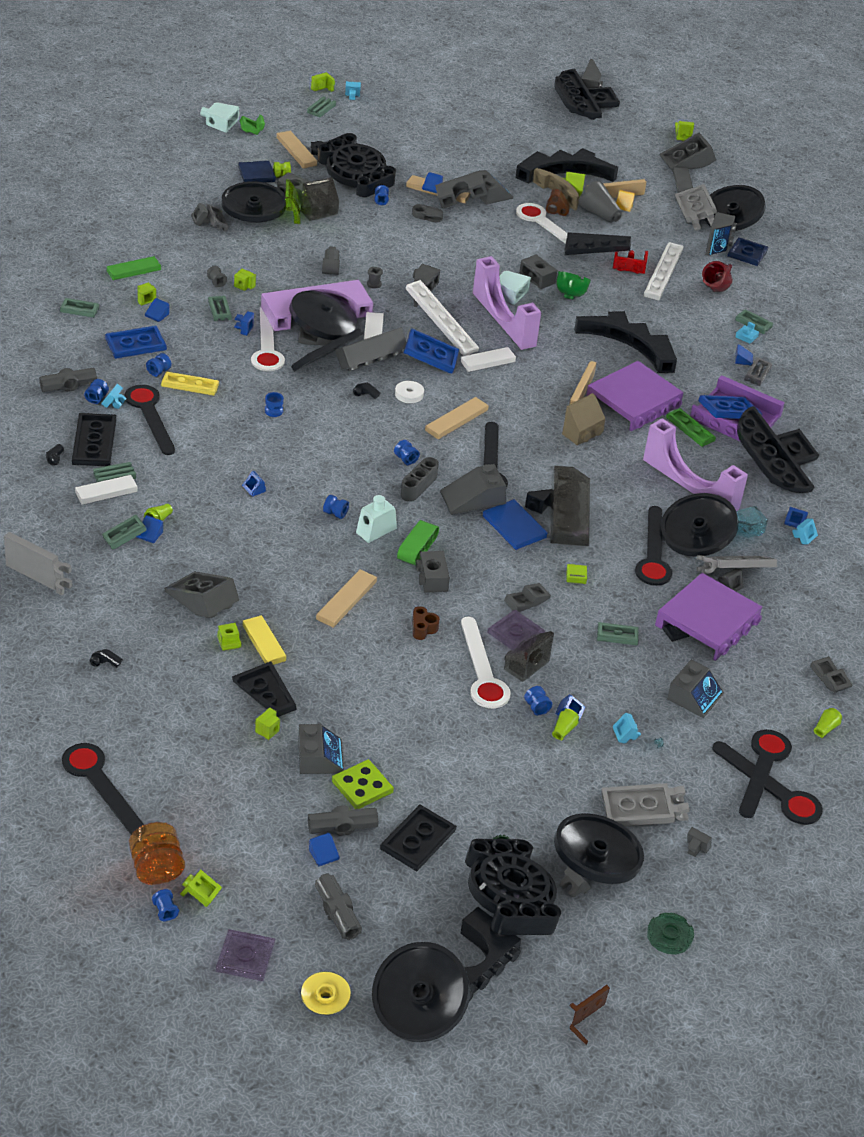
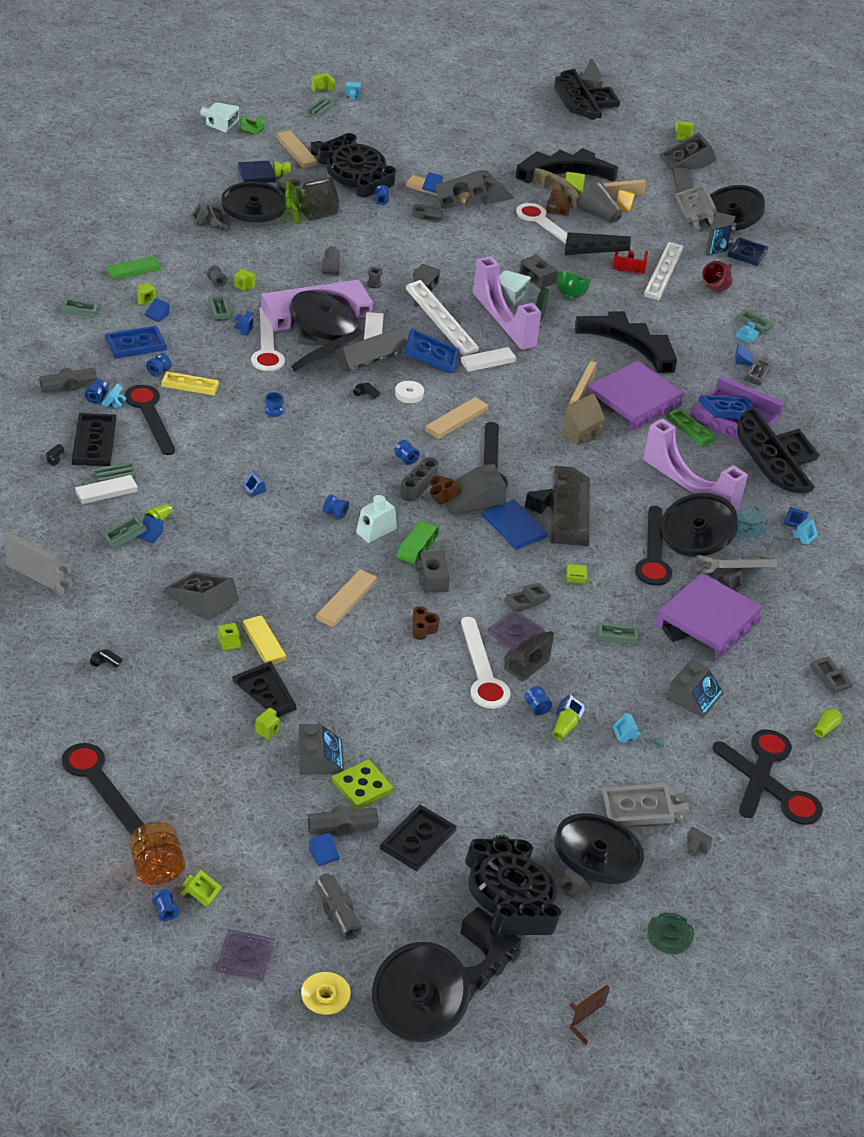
(443, 489): none -> reddish brown piece
(542, 301): none -> dark green tile

